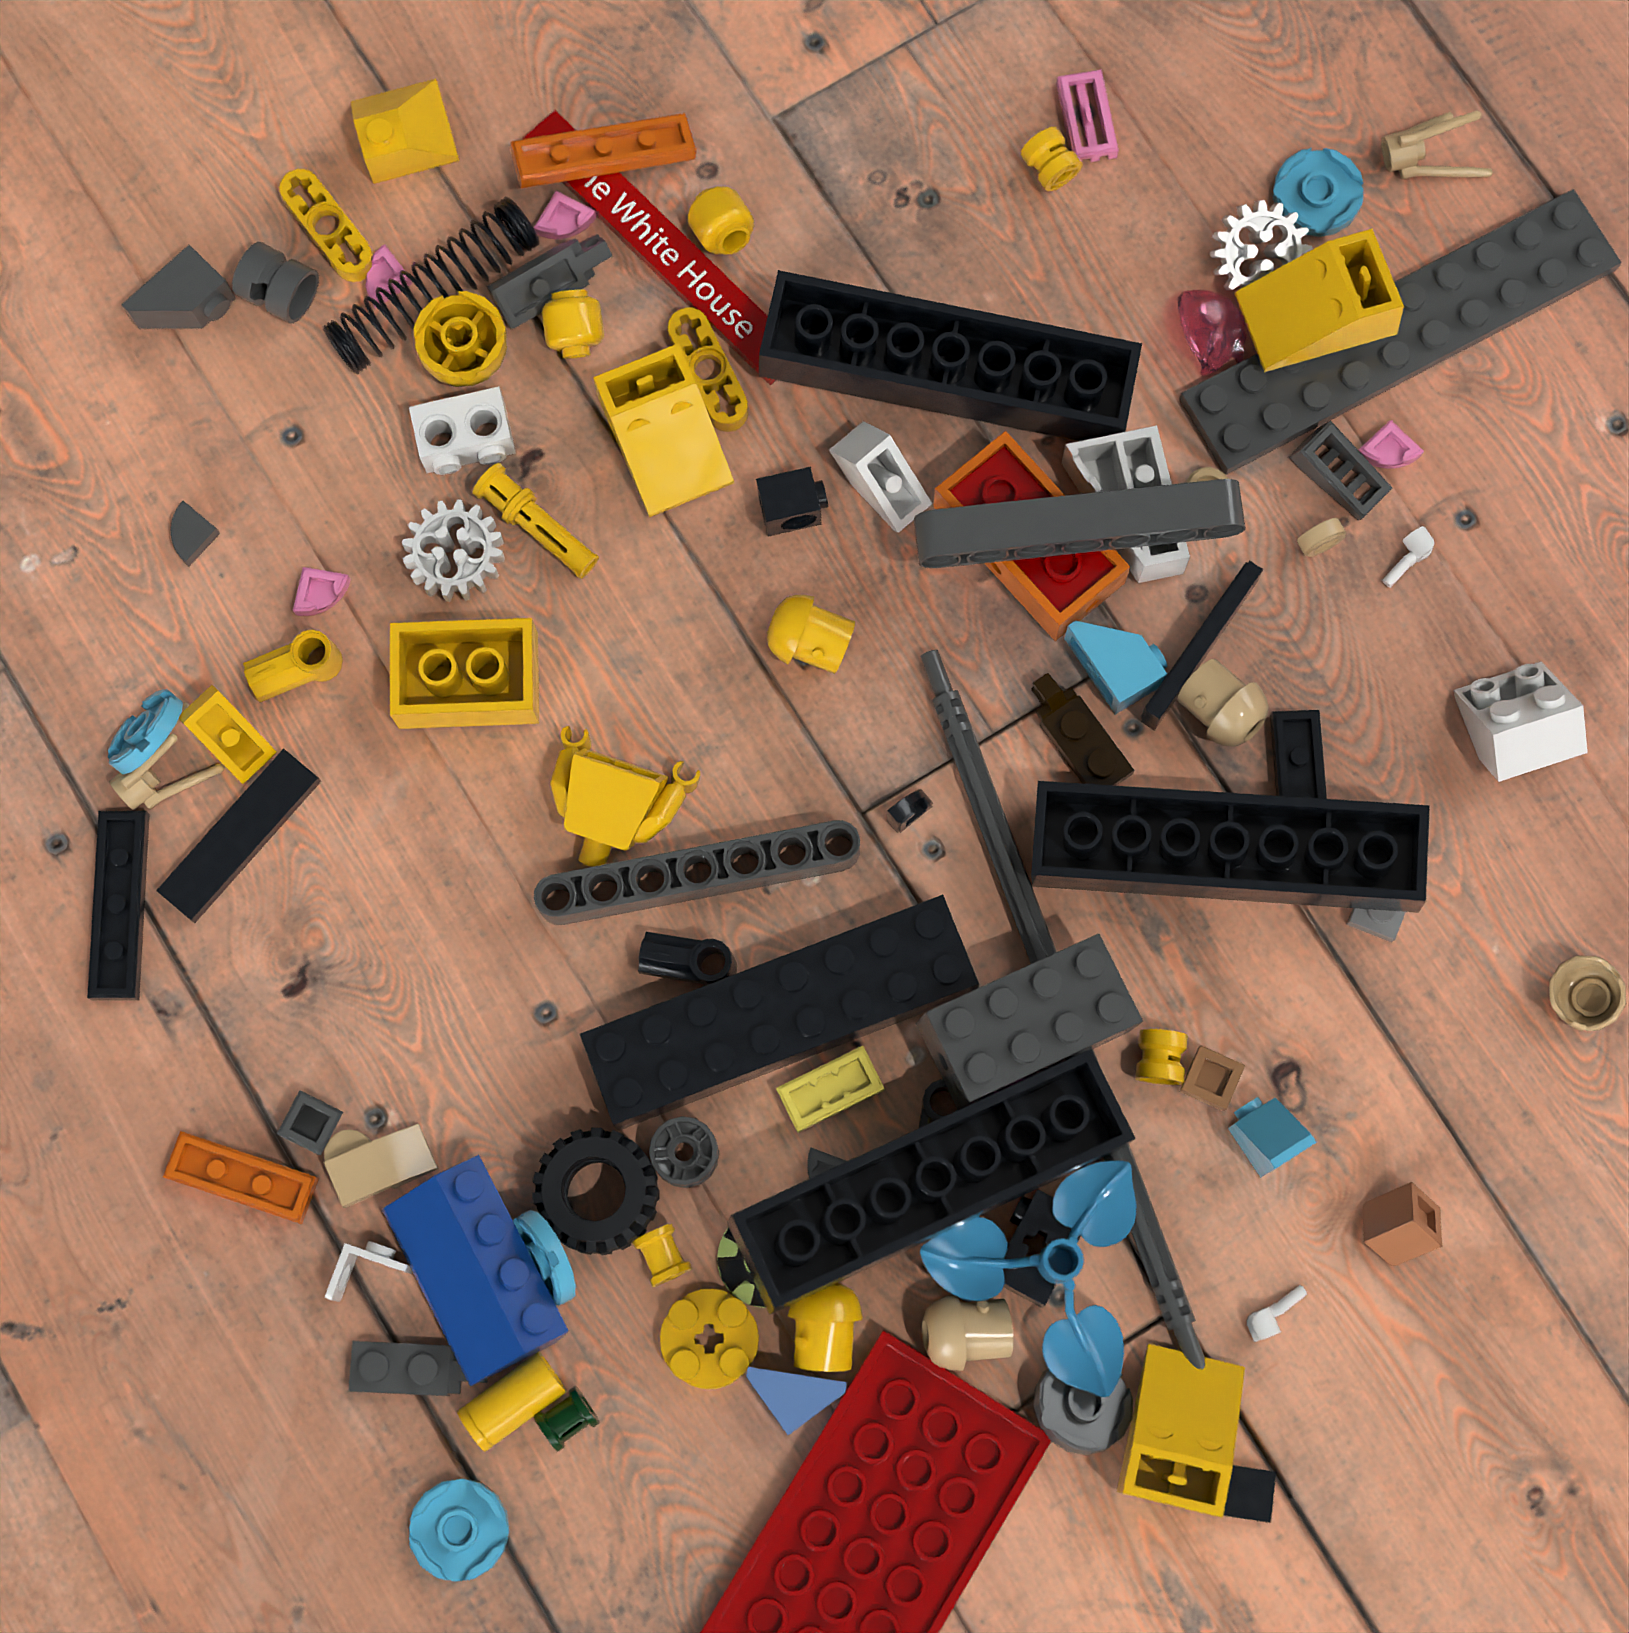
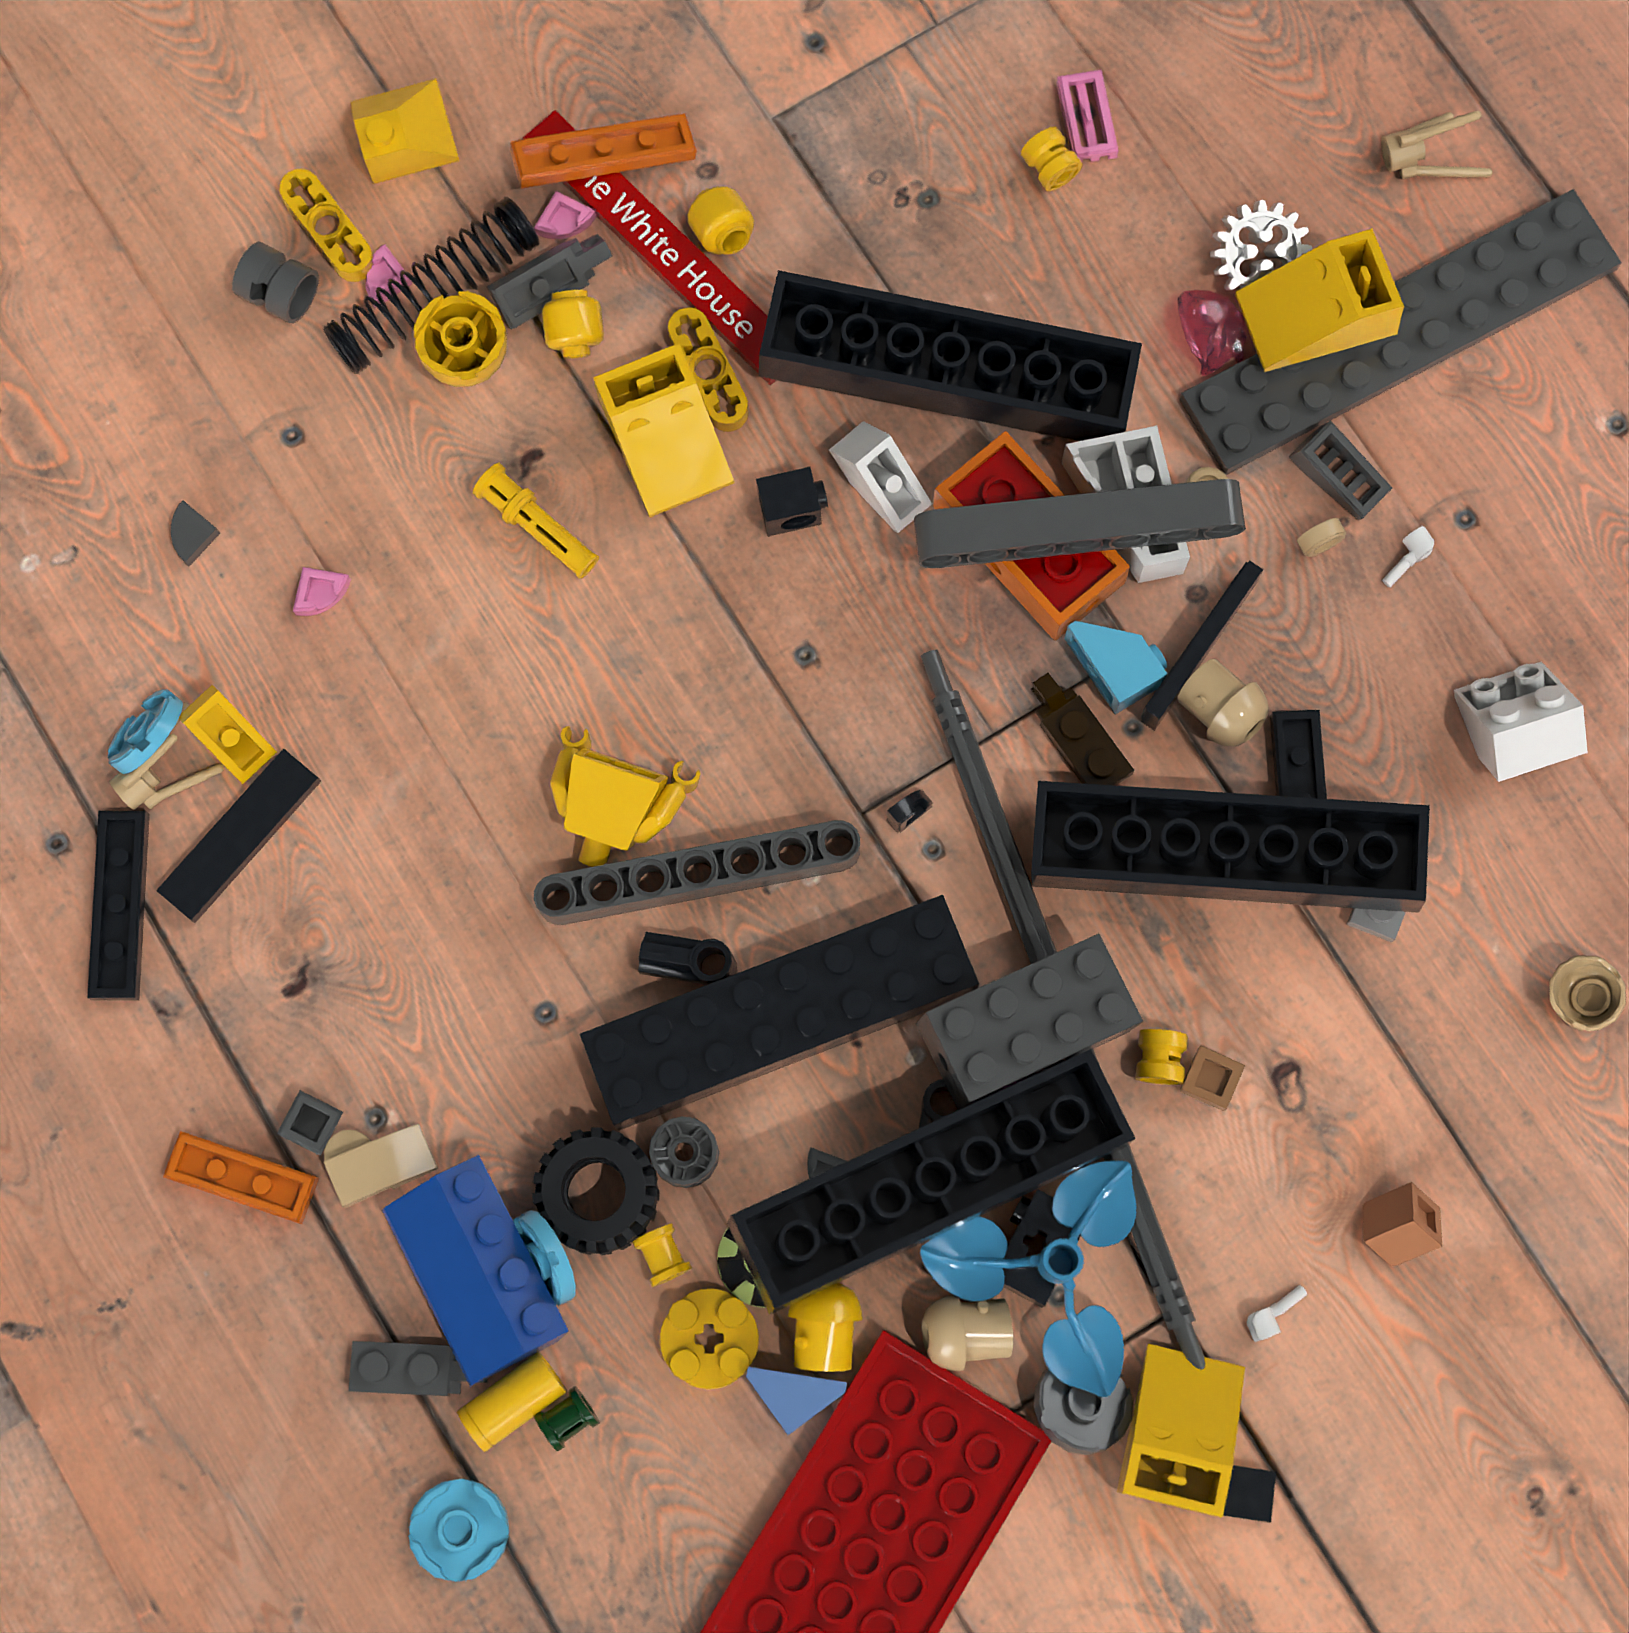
(181, 295): dark grey slope -> none
(289, 668): yellow piece -> none
(347, 1260): white bracket -> none
(431, 566): white gear -> none
(461, 419): white brick -> none
(464, 673): yellow brick -> none
(809, 633): yellow piece -> none
(830, 1089): light yellow plate -> none
(1269, 1134): medium azure slope -> none
(1321, 189): medium azure tile -> none
(1390, 448): bright pink tile -> none

